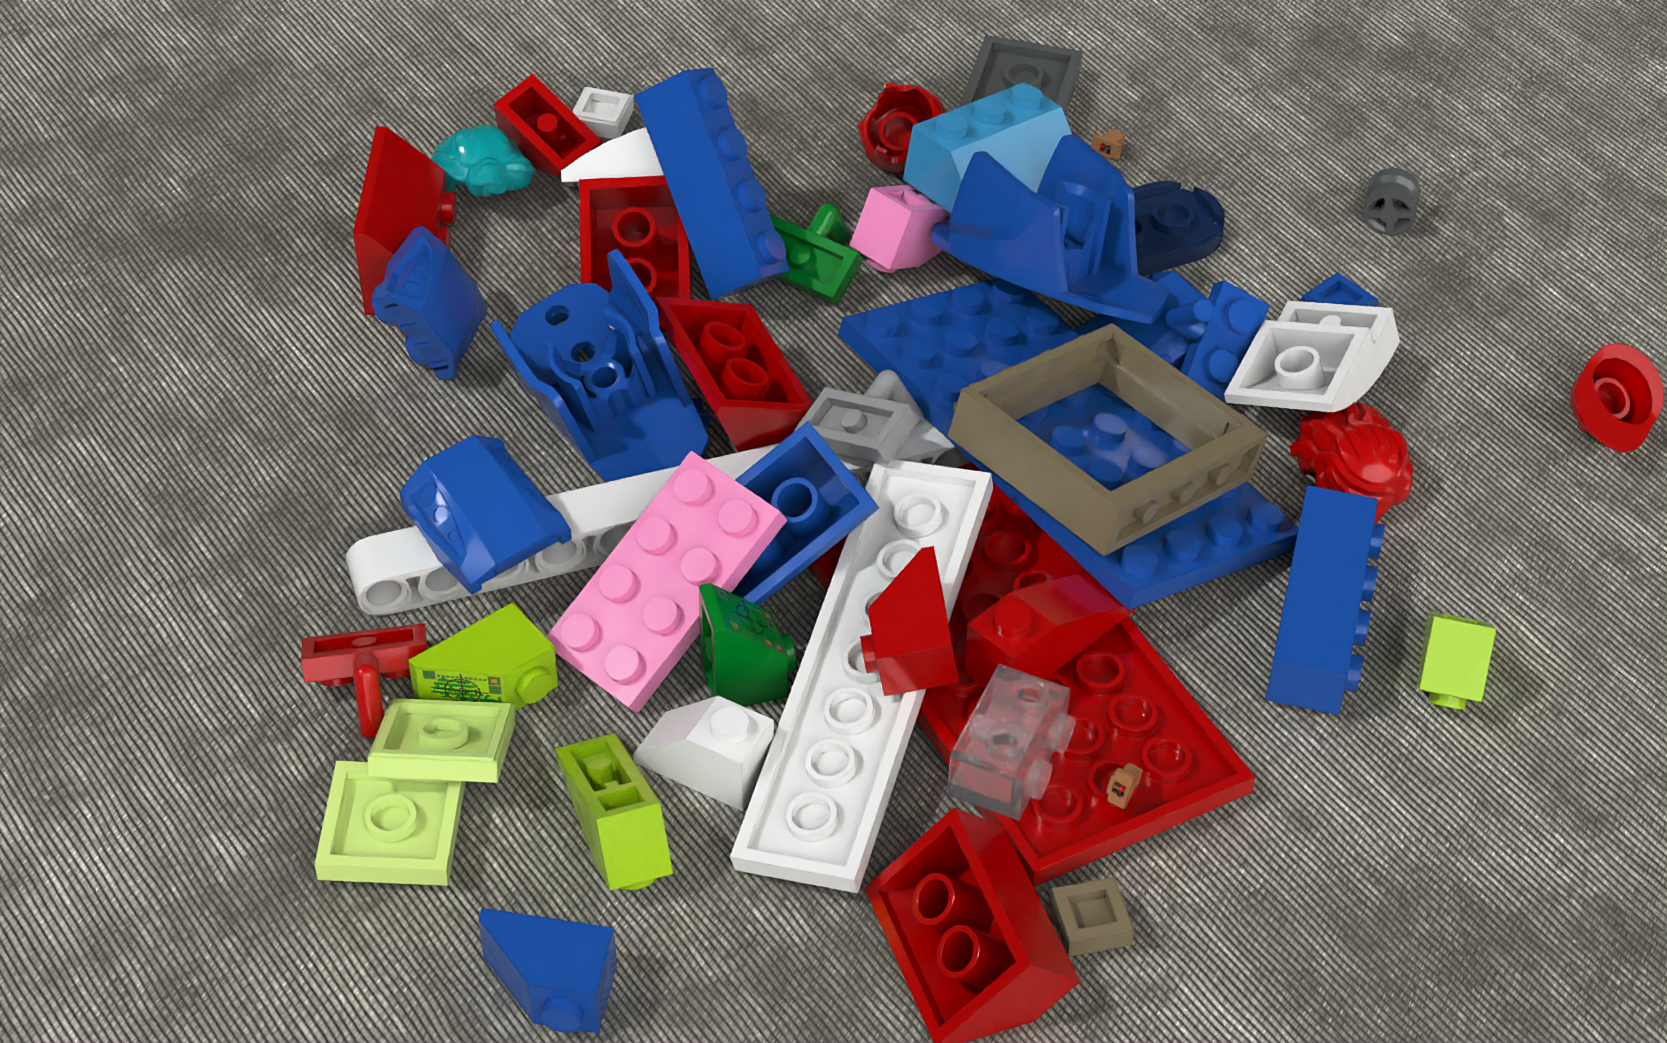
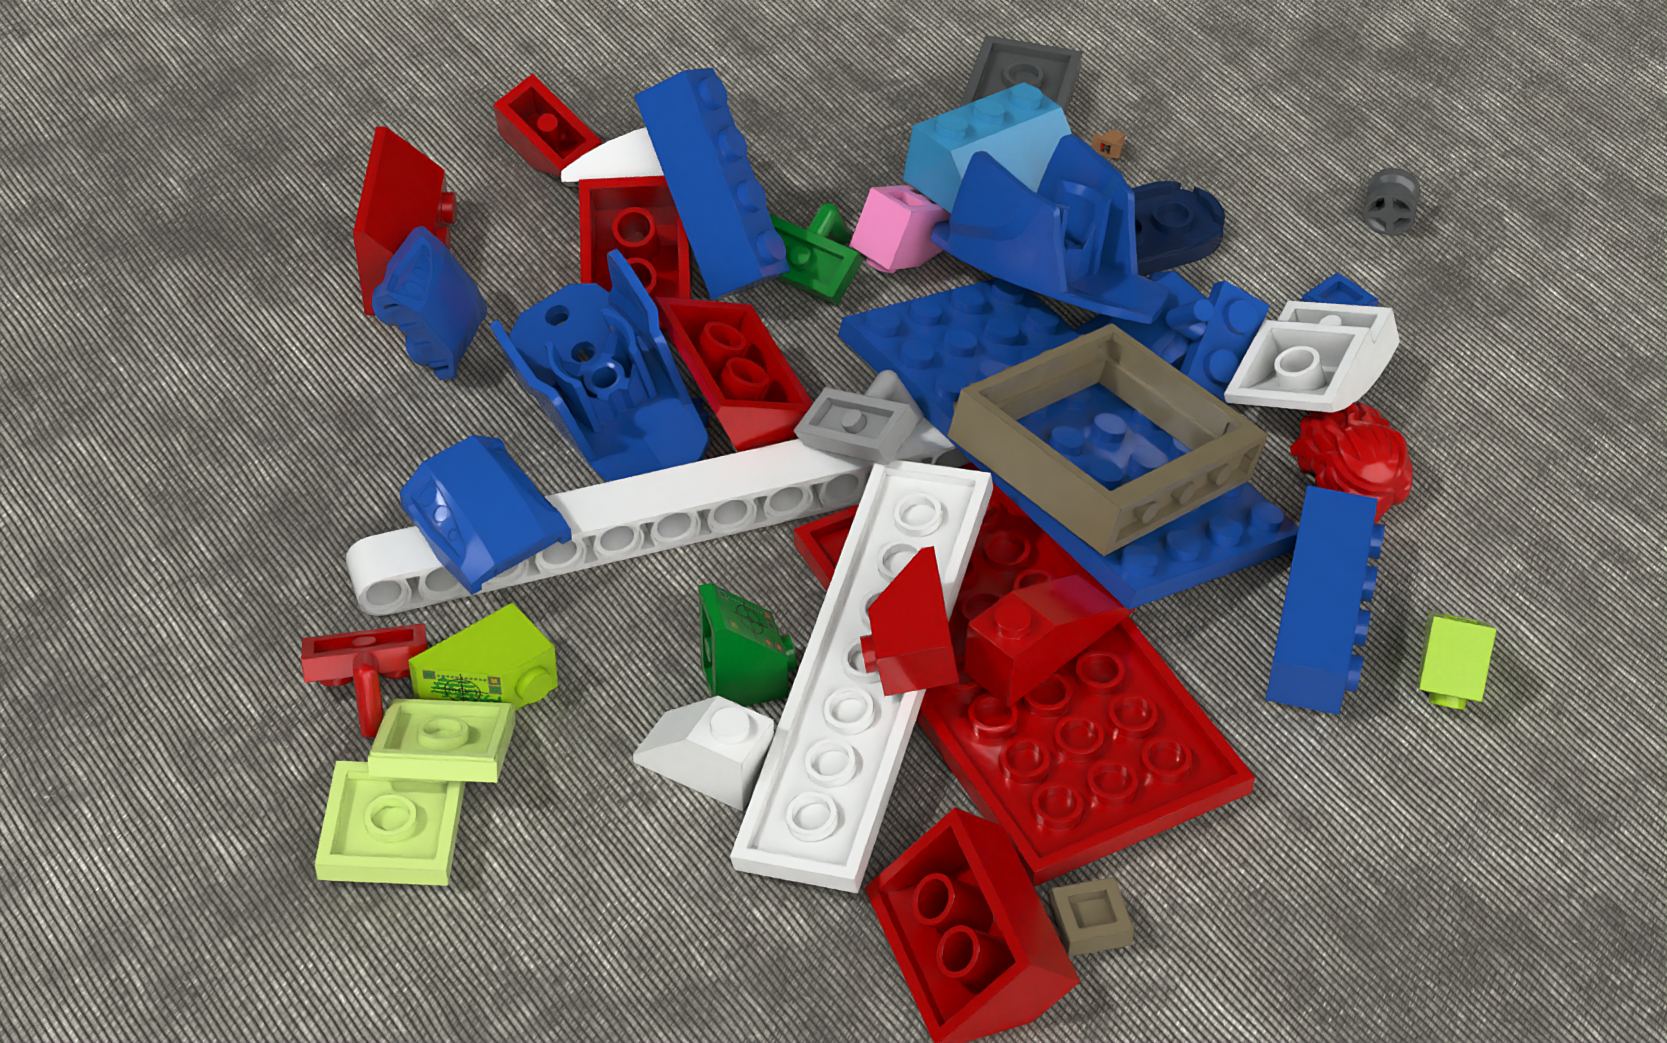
(483, 161): teal hair -> none
(552, 967): blue slope -> none
(604, 111): white tile -> none
(616, 812): lime slope -> none
(645, 596): bright pink plate -> none
(817, 499): blue slope -> none
(889, 123): red hair -> none
(1009, 742): clear brick -> none
(1122, 784): medium nougat piece -> none
(1617, 397): red piece -> none

